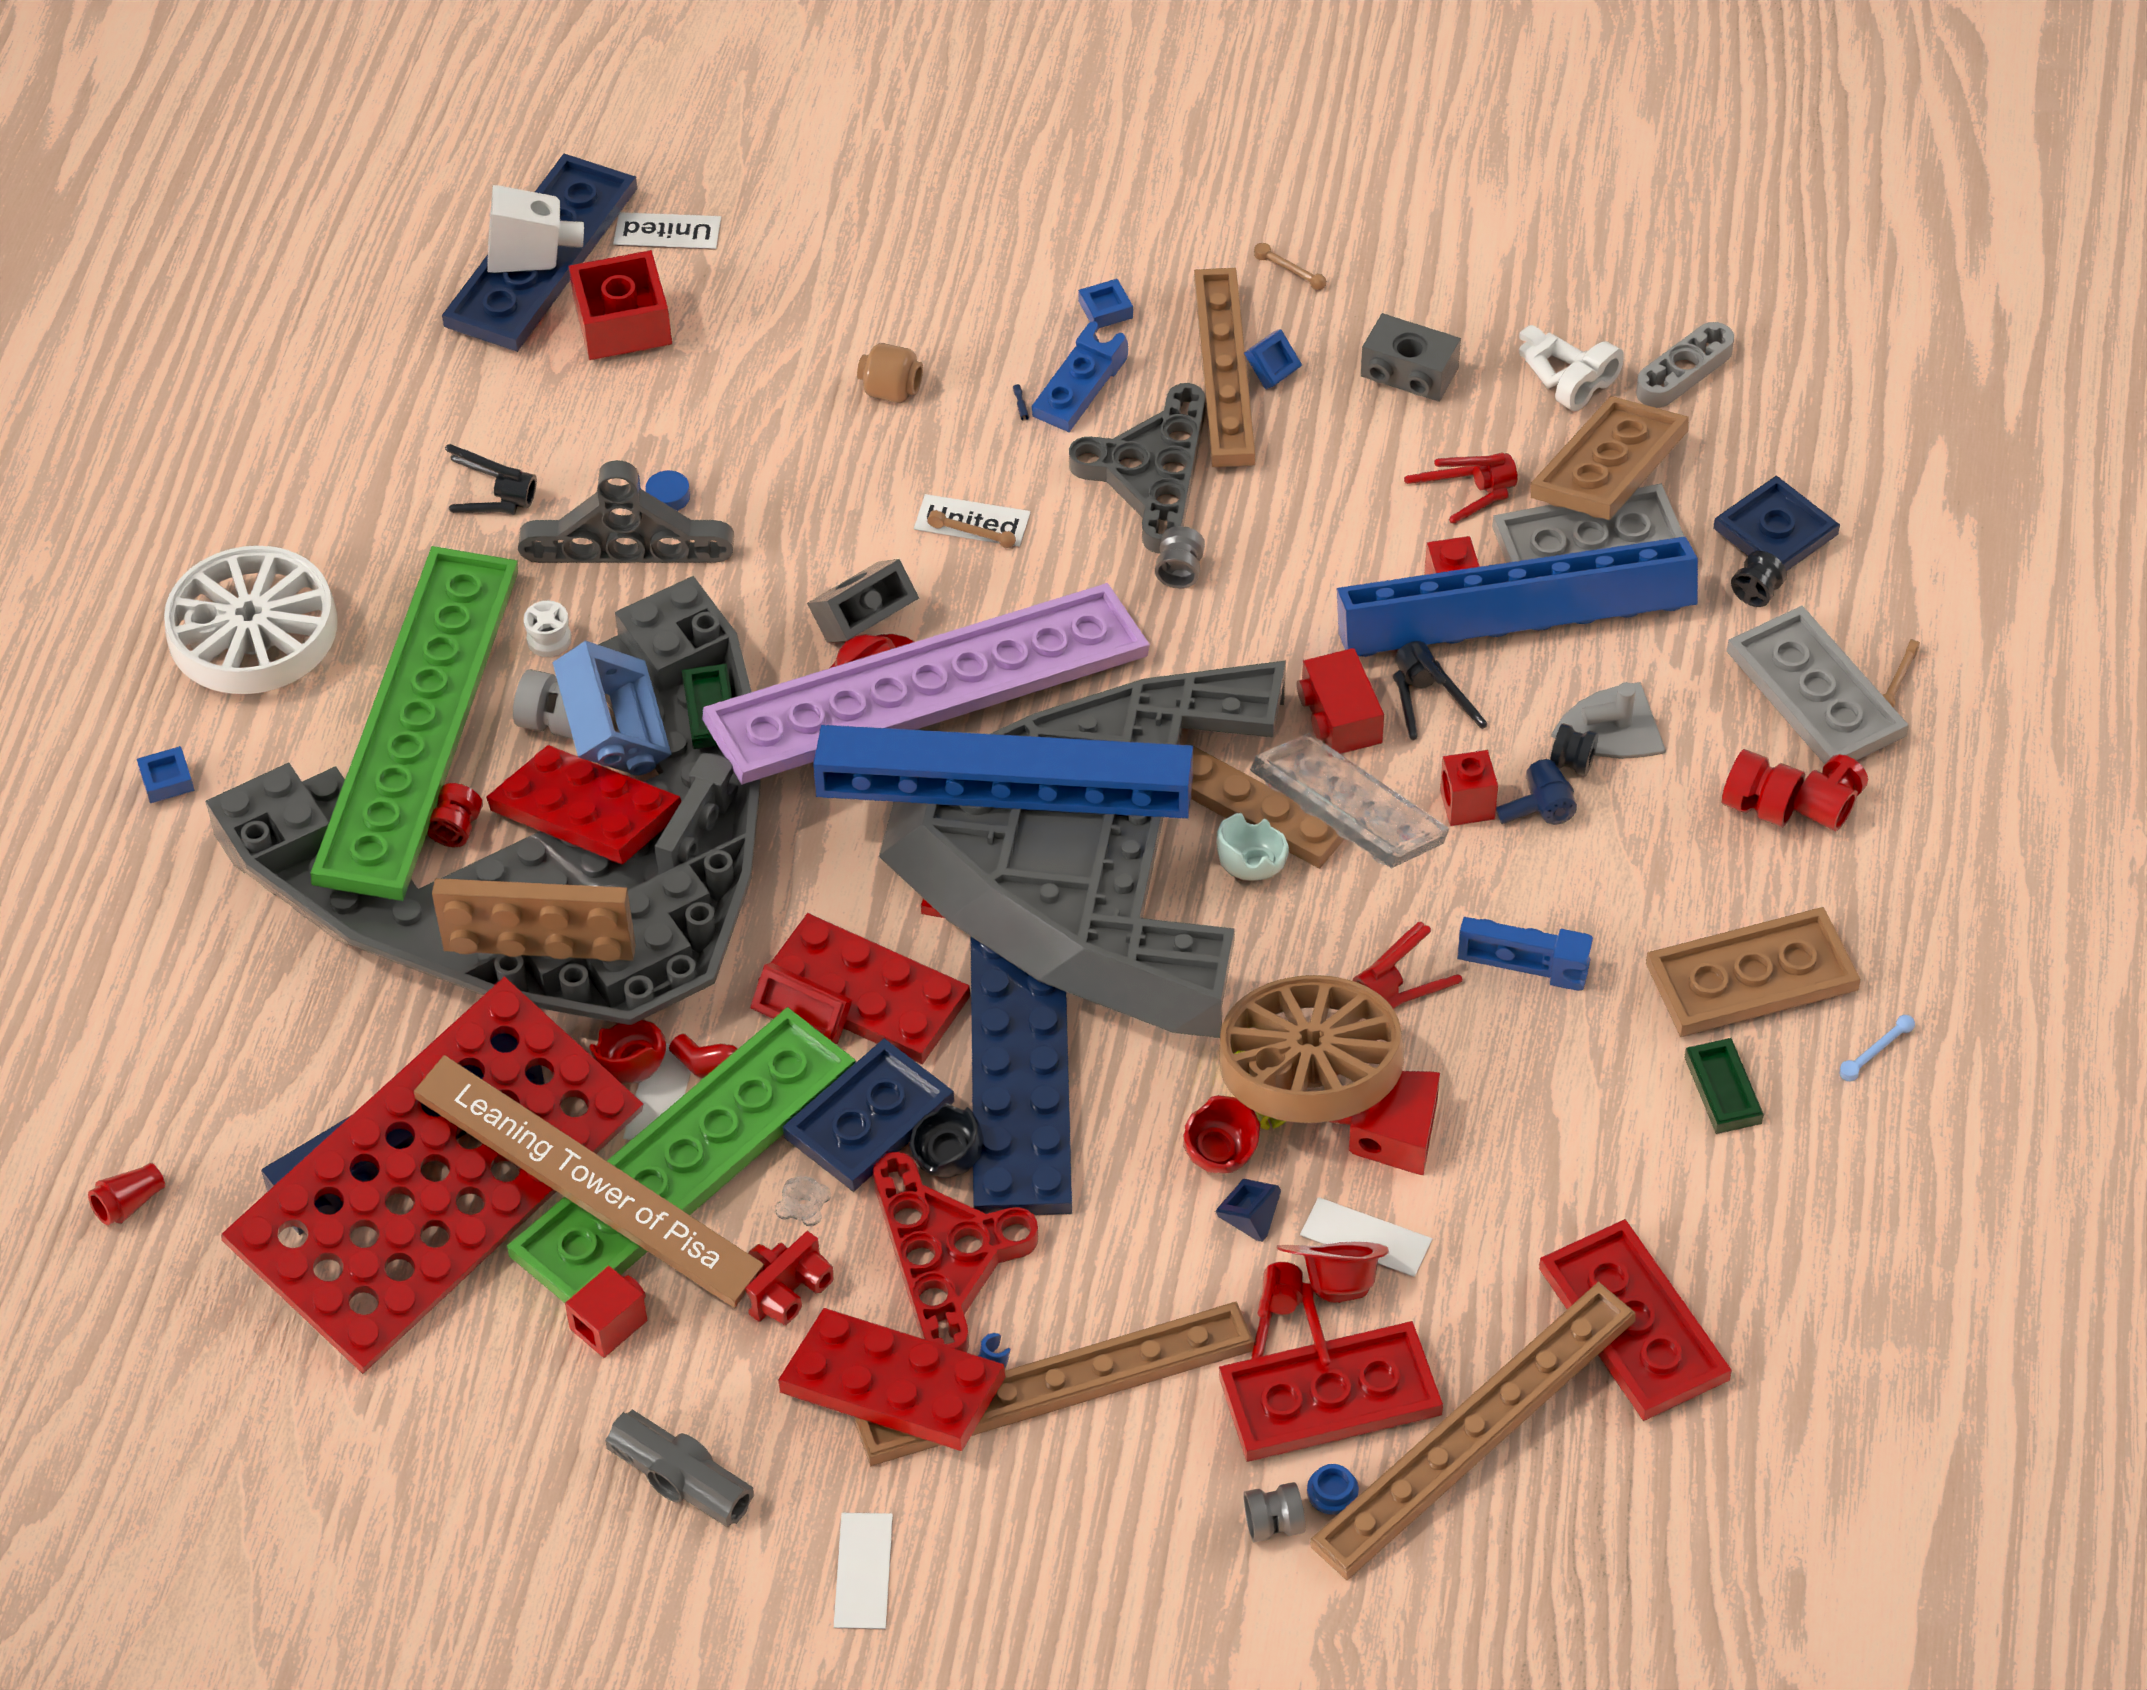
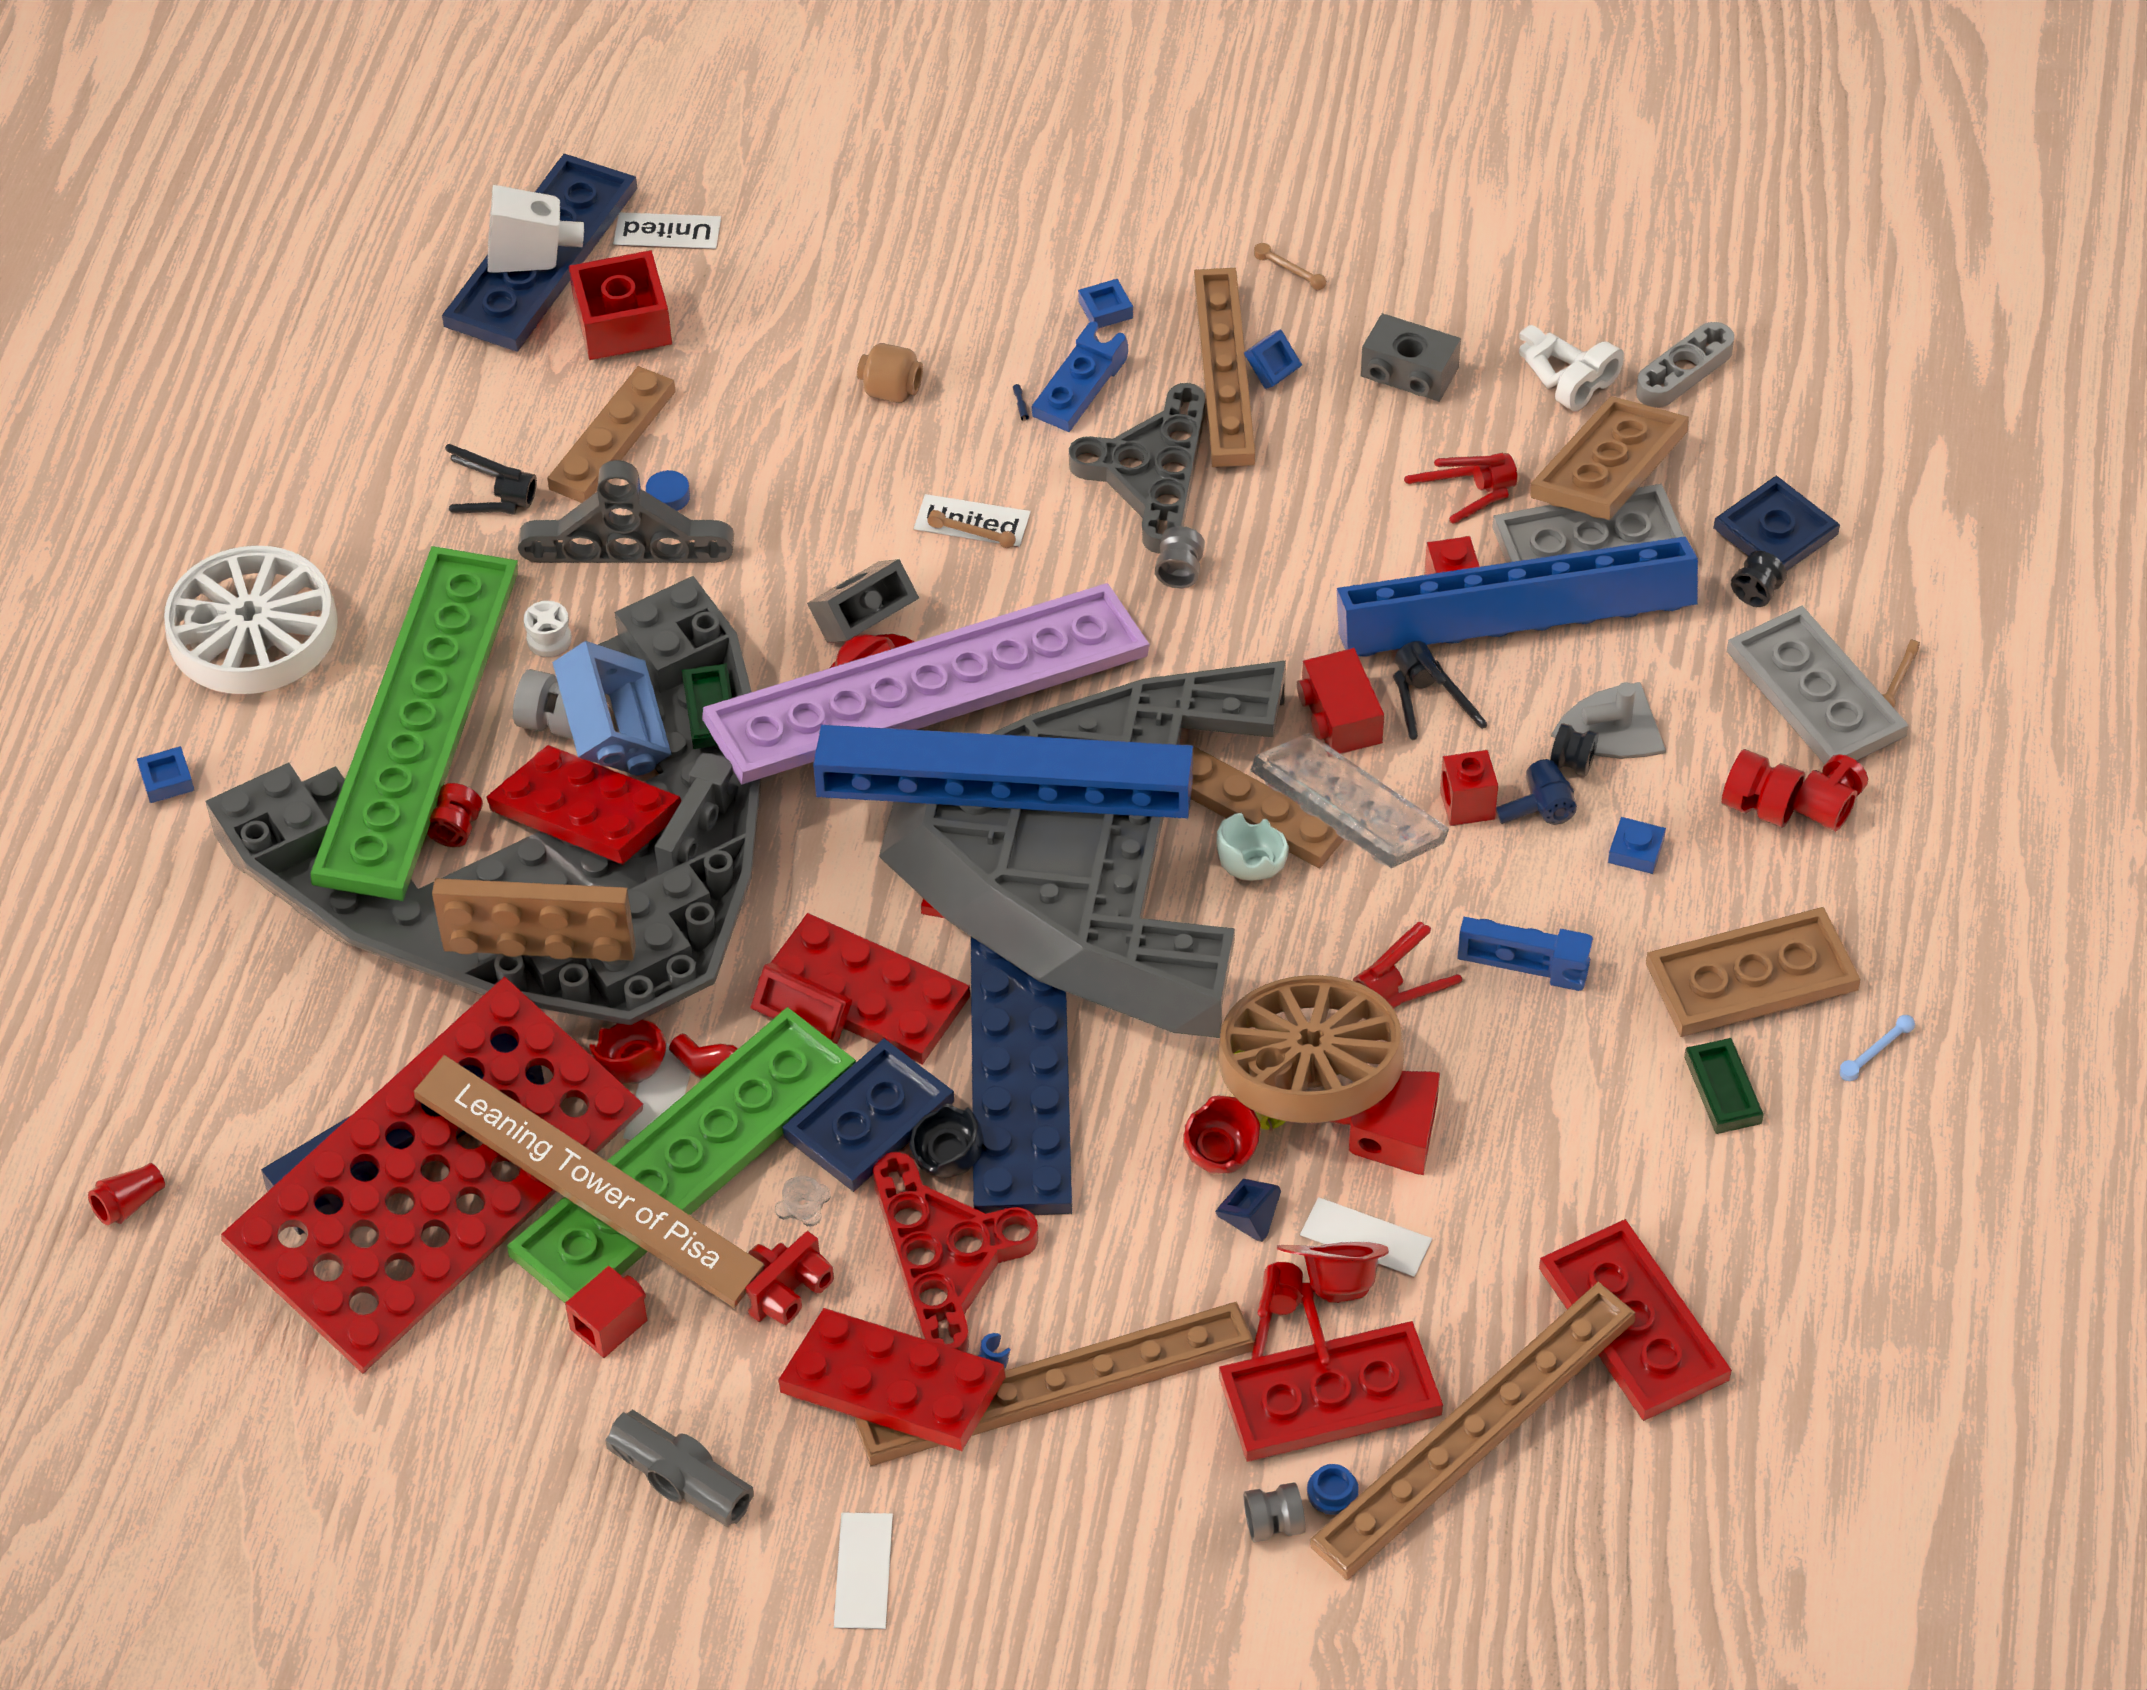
(611, 433): none -> medium nougat plate
(1636, 845): none -> blue plate

